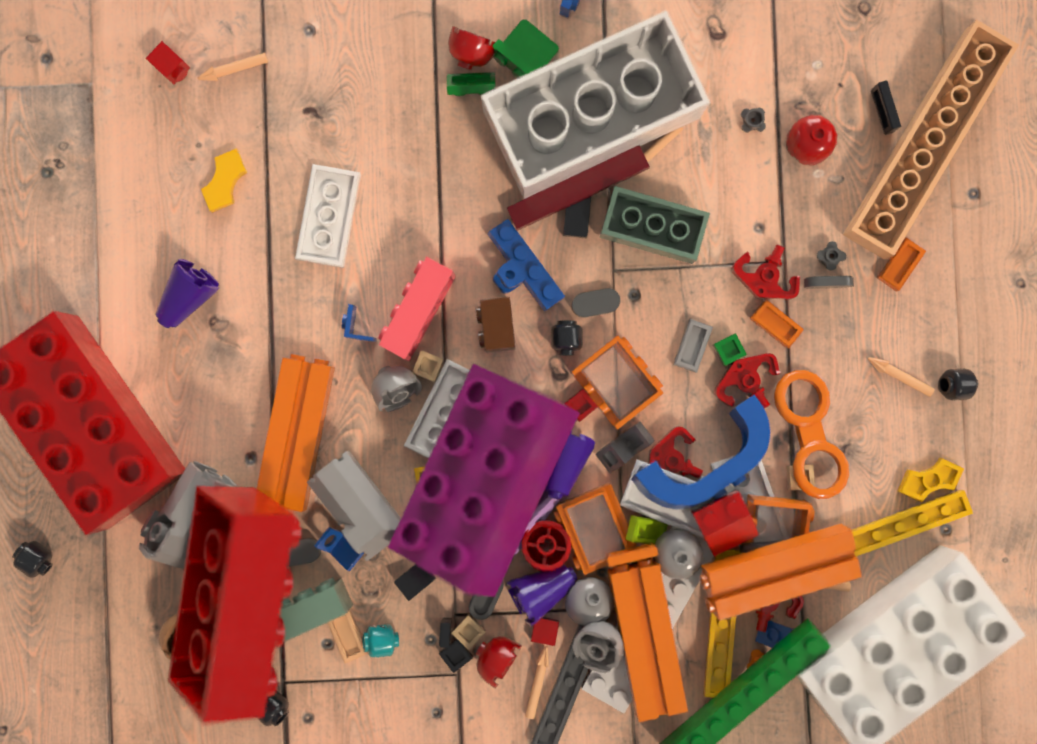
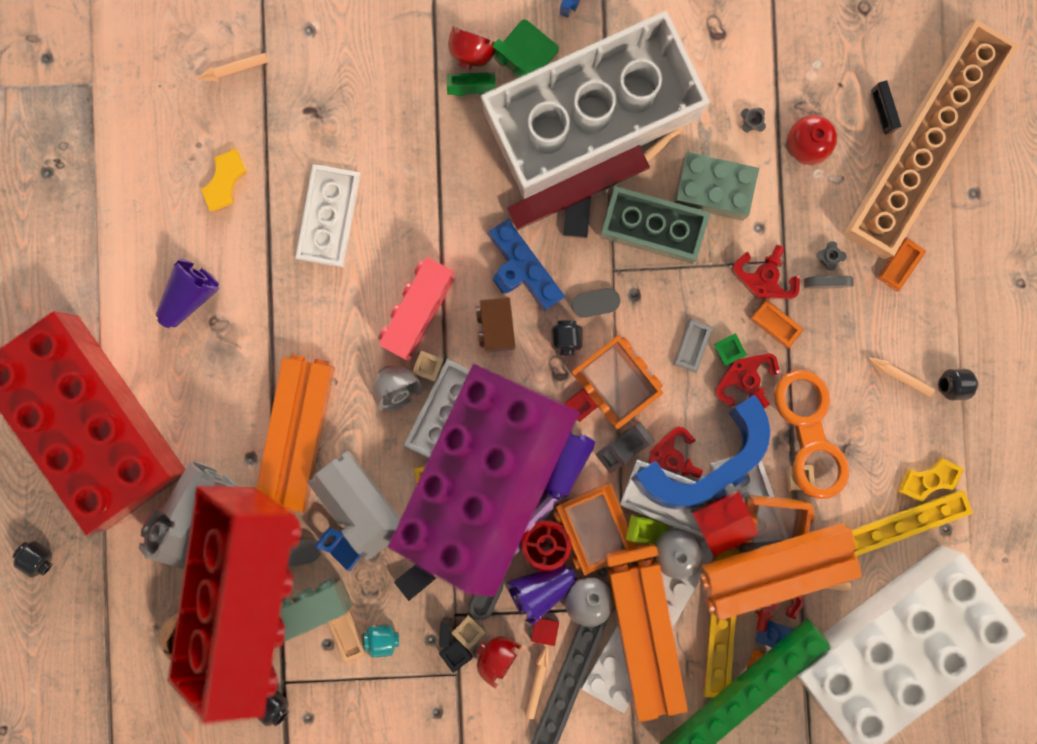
(168, 63): red brick -> none
(348, 323): blue bracket -> none
(599, 646): light grey cylinder -> none
(716, 186): none -> sand green brick

